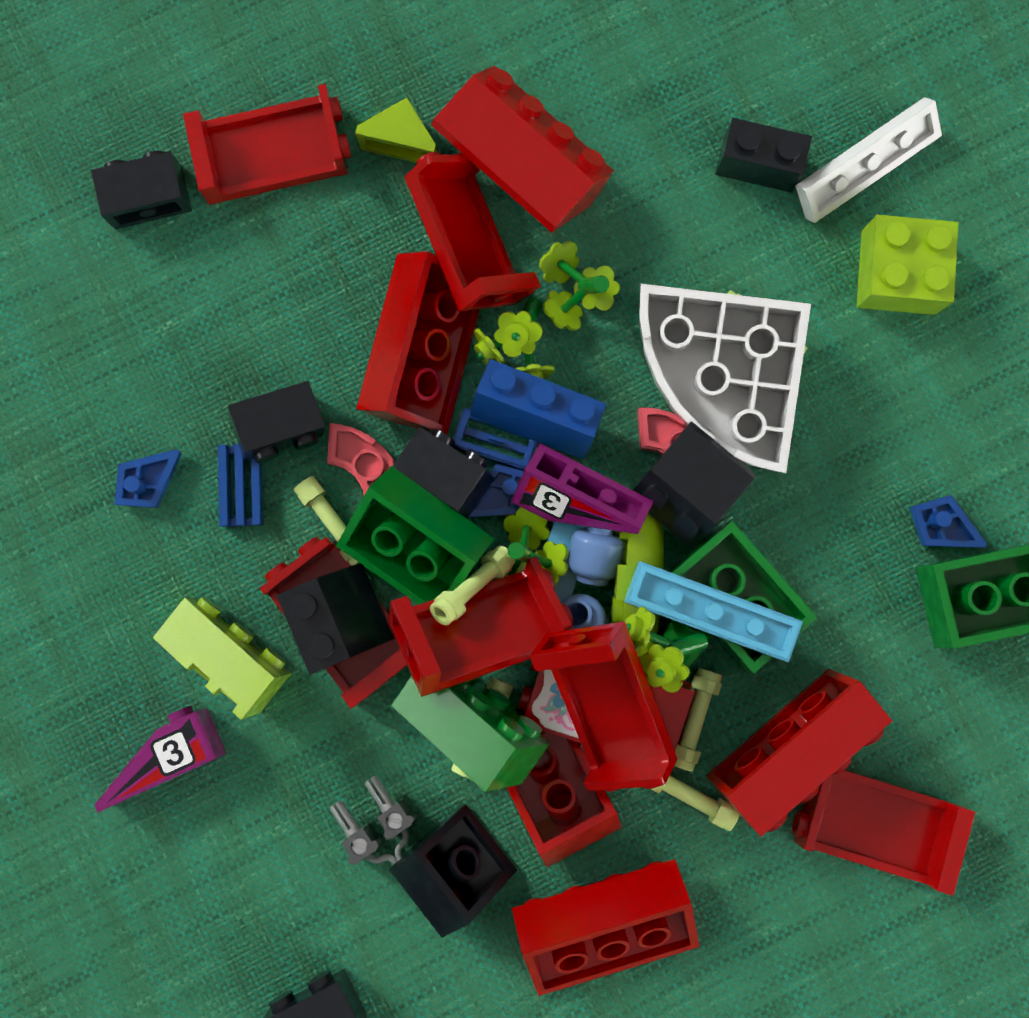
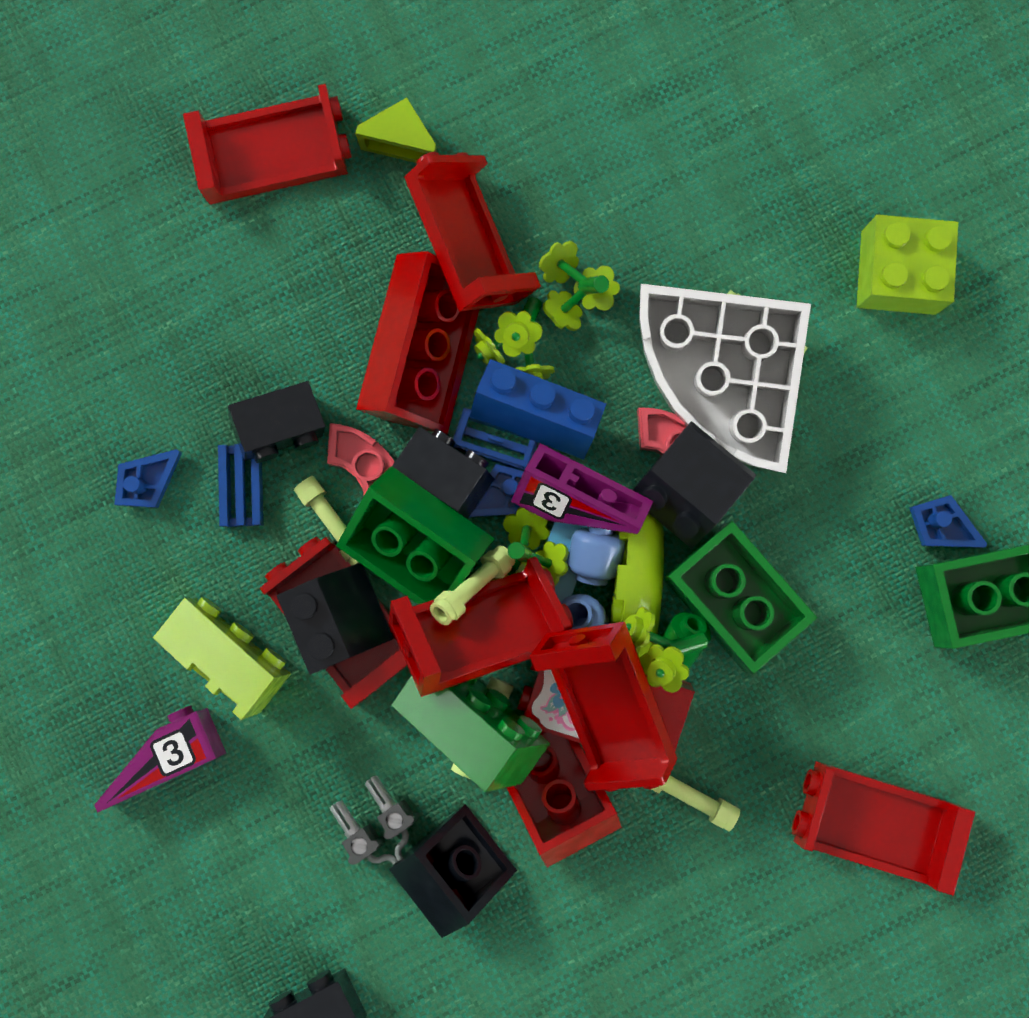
(141, 189): black brick -> none
(523, 148): red slope -> none
(606, 926): red slope -> none
(706, 684): yellowish green bar -> none
(713, 611): medium azure tile -> none
(763, 155): black brick -> none
(799, 750): red slope -> none
(869, 160): white plate -> none

